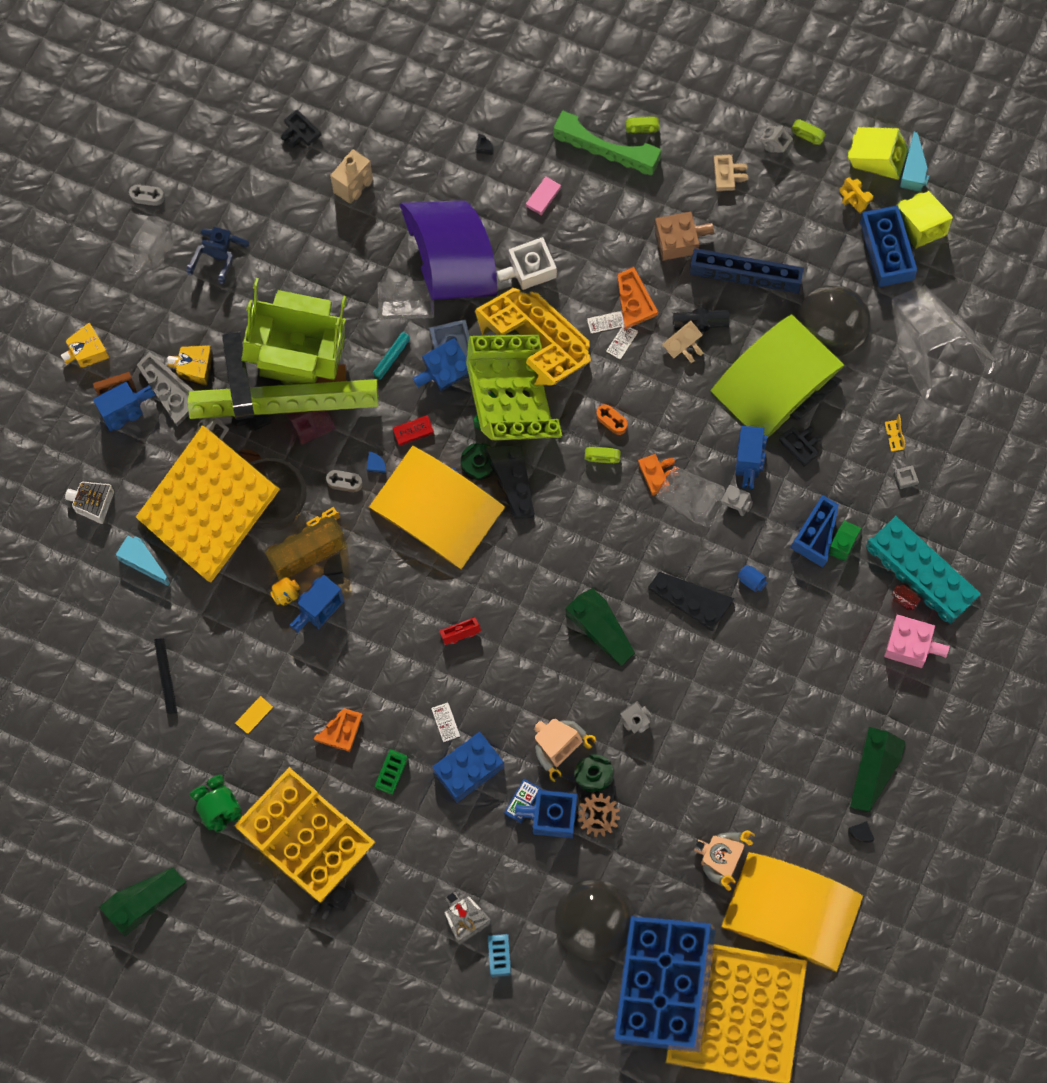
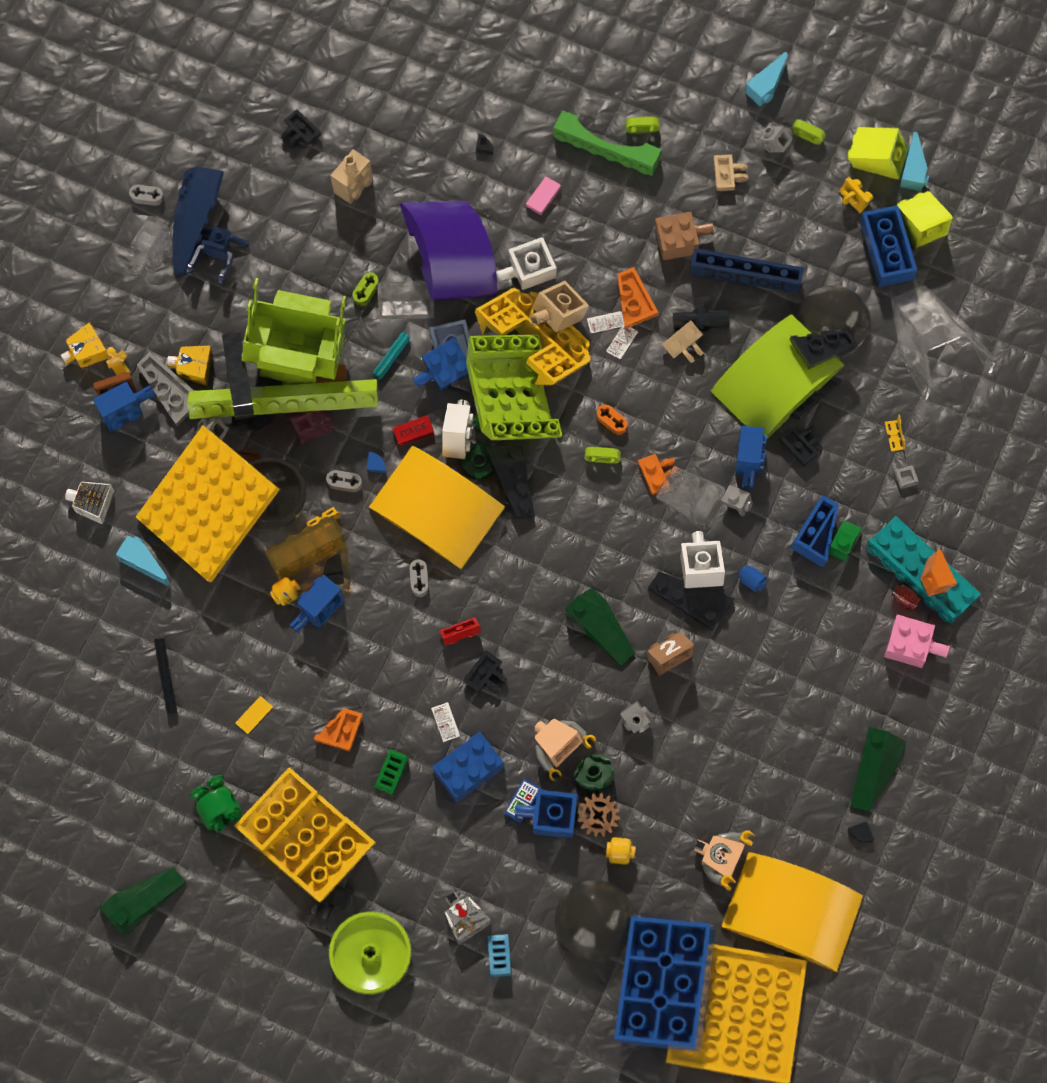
(116, 361): none -> yellow piece
(195, 200): none -> dark blue wedge
(362, 286): none -> lime beam
(367, 934): none -> lime dish
(423, 578): none -> light grey beam
(457, 430): none -> white brick
(483, 671): none -> black hinge
(559, 307): none -> tan brick
(620, 851): none -> yellow head
(670, 652): none -> medium nougat slope
(702, 562): none -> white brick
(764, 84): none -> medium azure slope
(824, 347): none -> black wing
(937, 575): none -> orange slope

